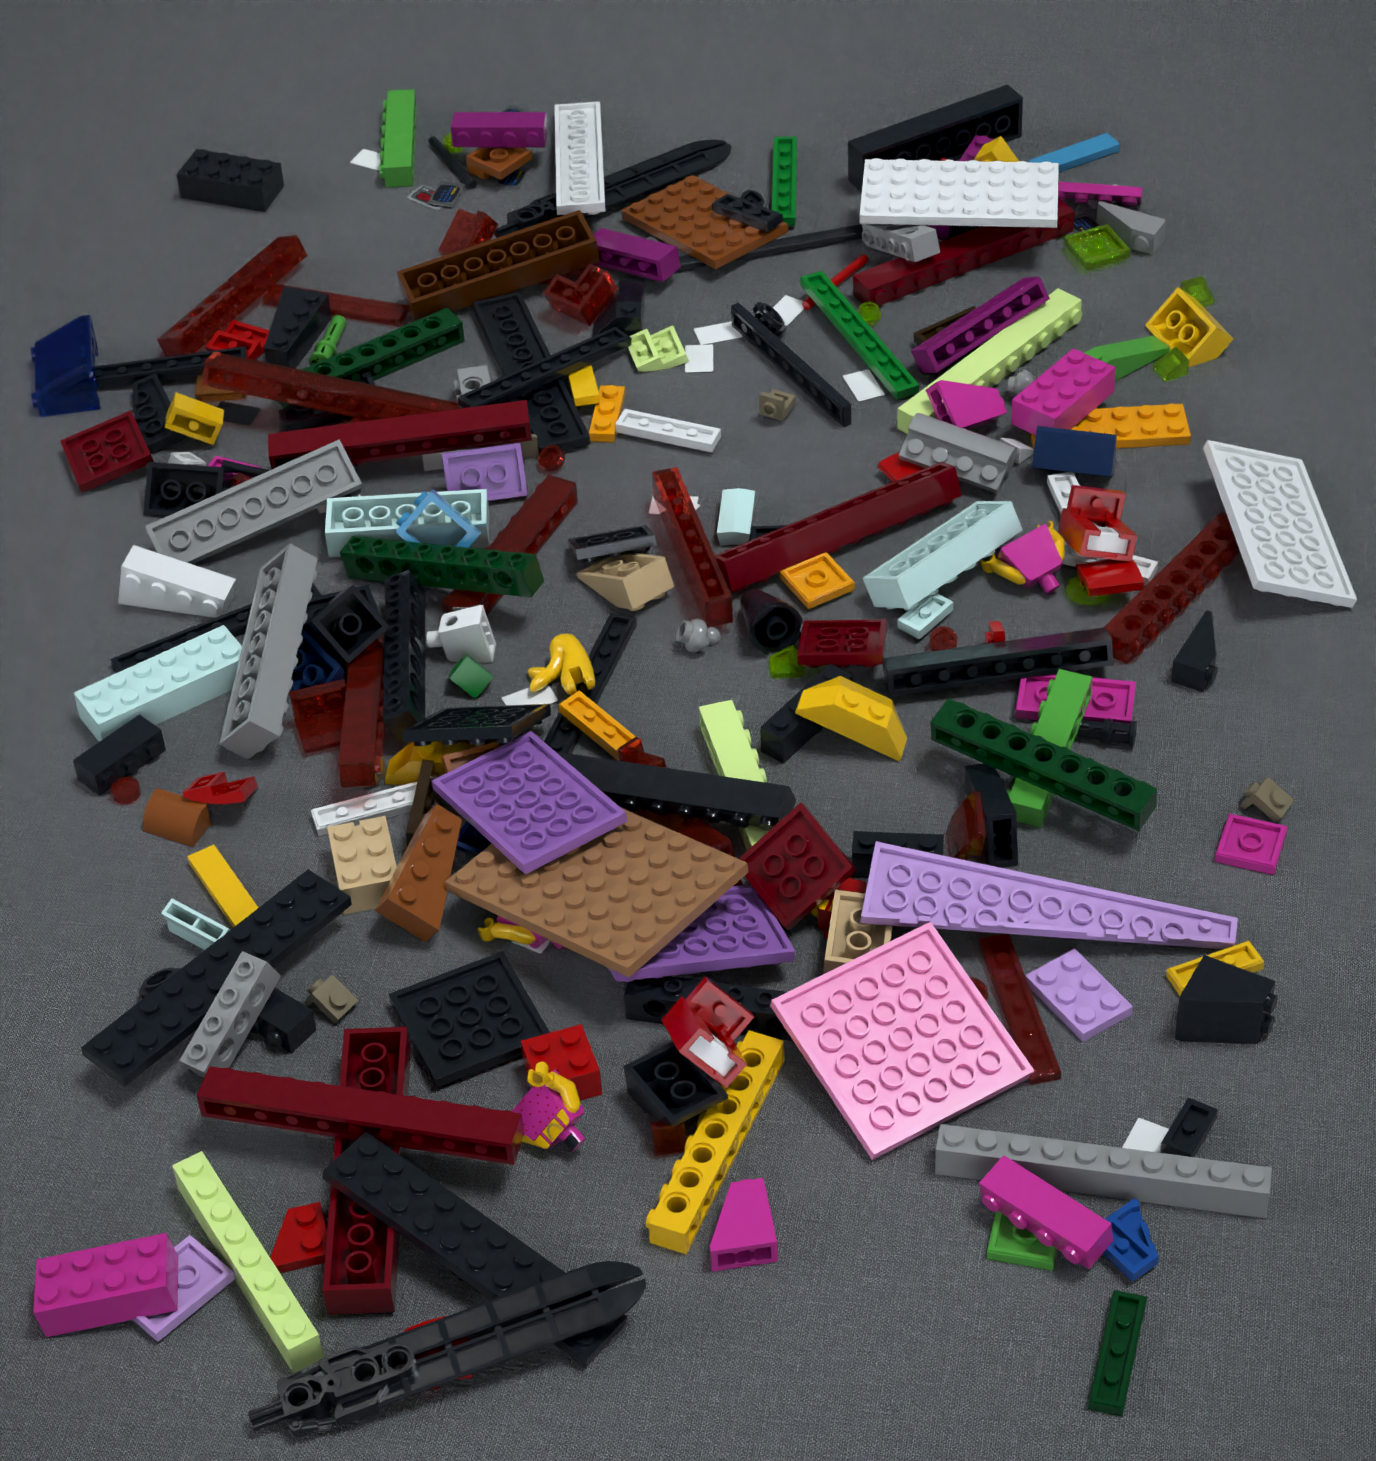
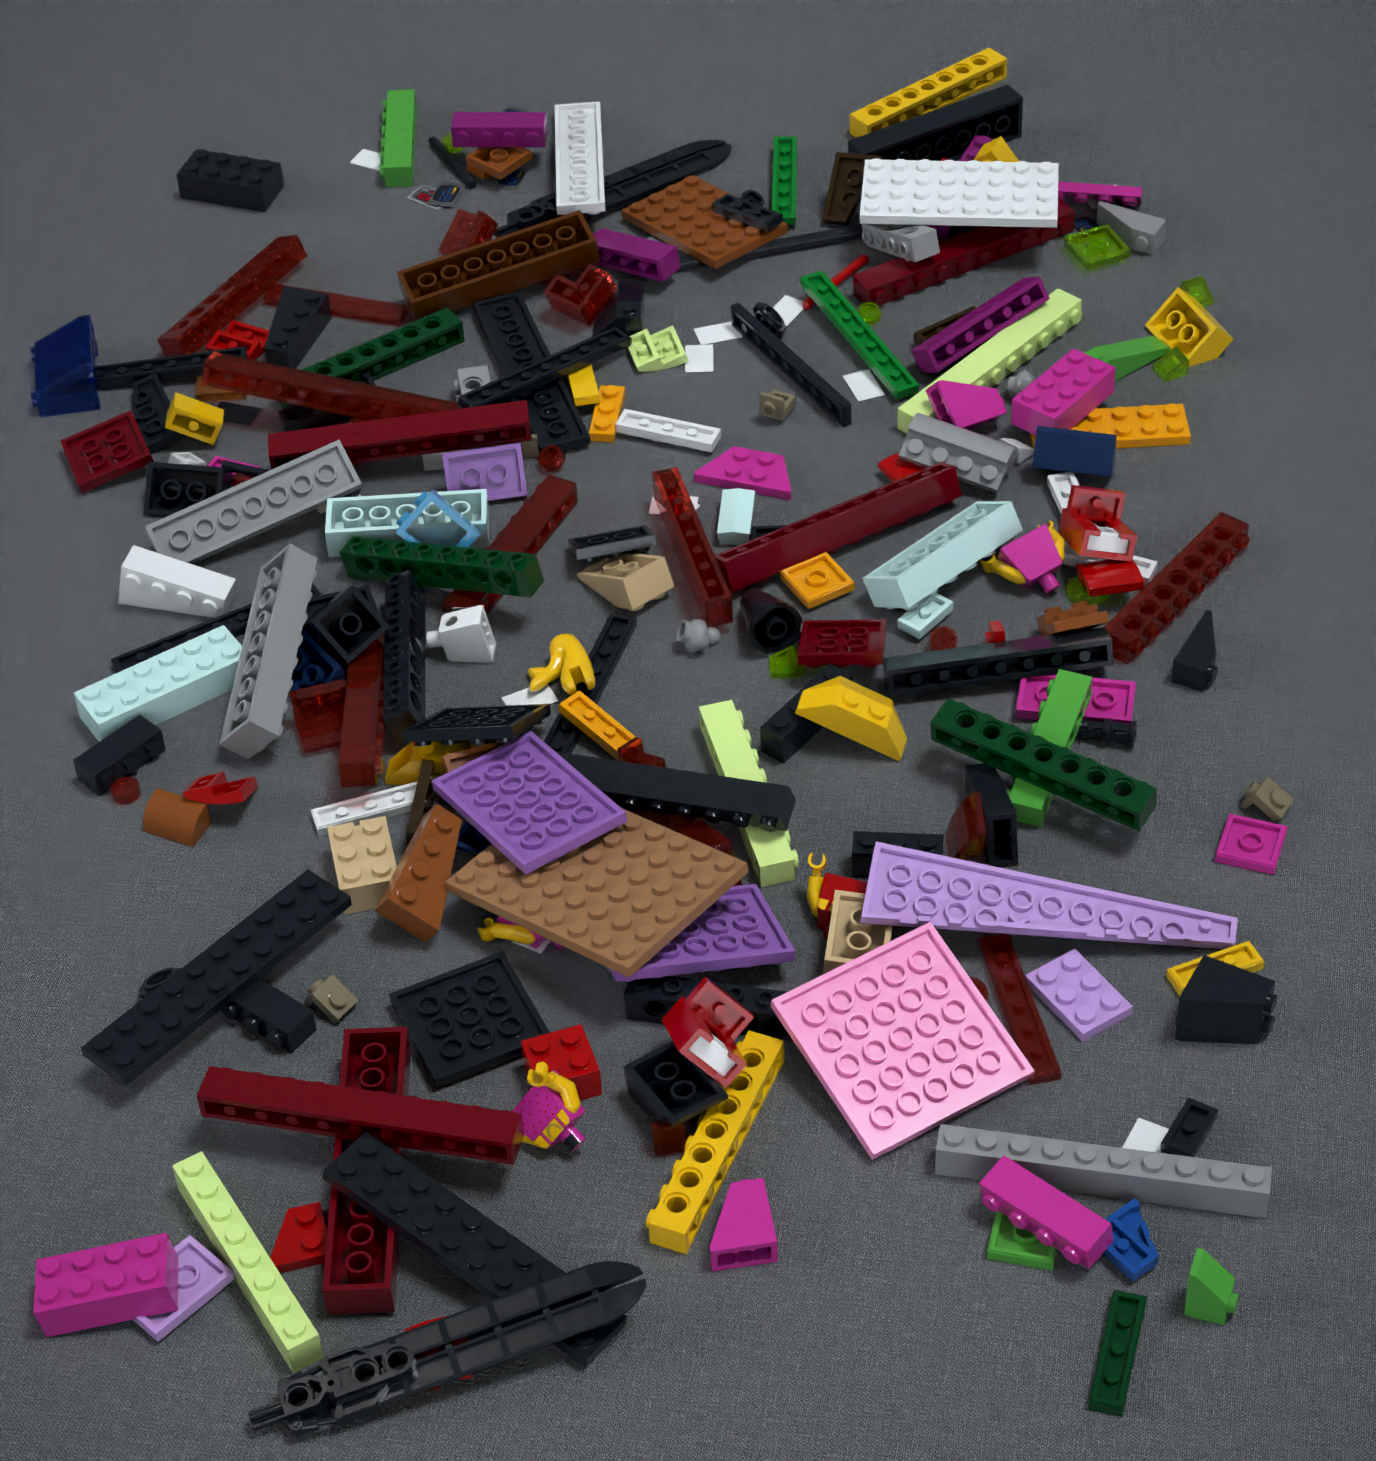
(192, 925): light aqua piece -> none
(222, 884): yellow tile -> none
(231, 1015): light grey brick -> none
(327, 347): bright green pin -> none
(470, 675): green panel -> none
(747, 470): none -> dark pink wing
(796, 866): dark red plate -> none
(845, 187): none -> dark brown wing
(931, 92): none -> yellow brick
(1078, 618): none -> dark orange plate
(1081, 152): dark azure tile -> none
(1210, 1290): none -> bright green slope
(1279, 524): white plate -> none

